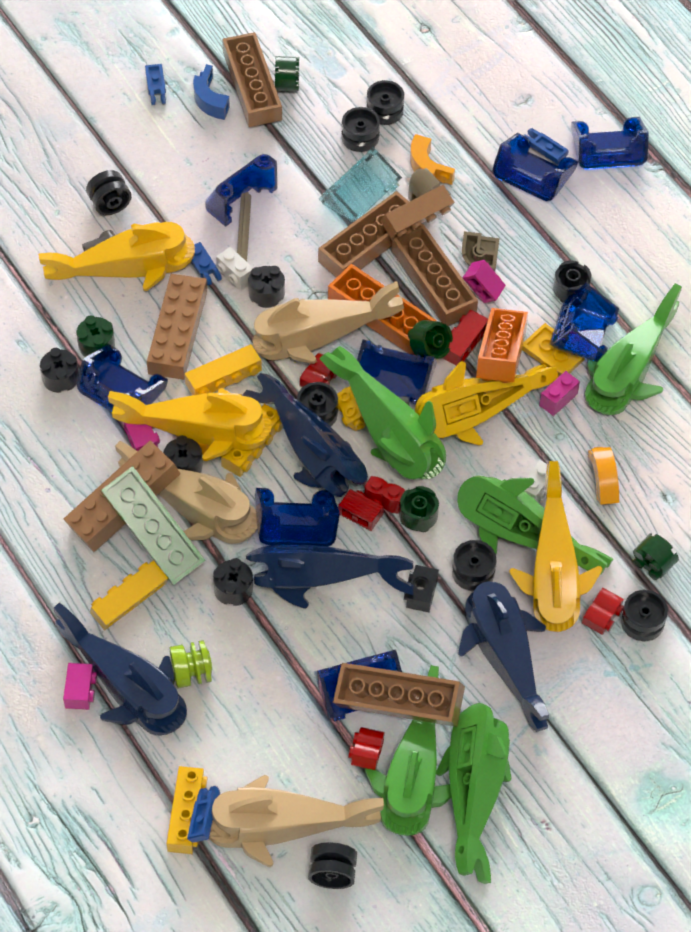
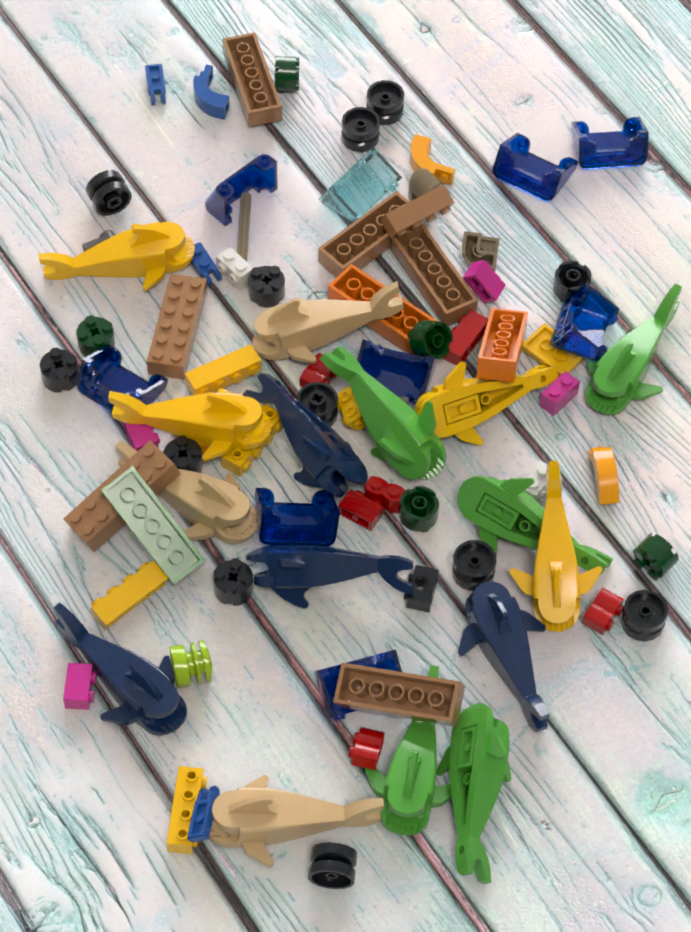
(546, 146): blue hinge -> none

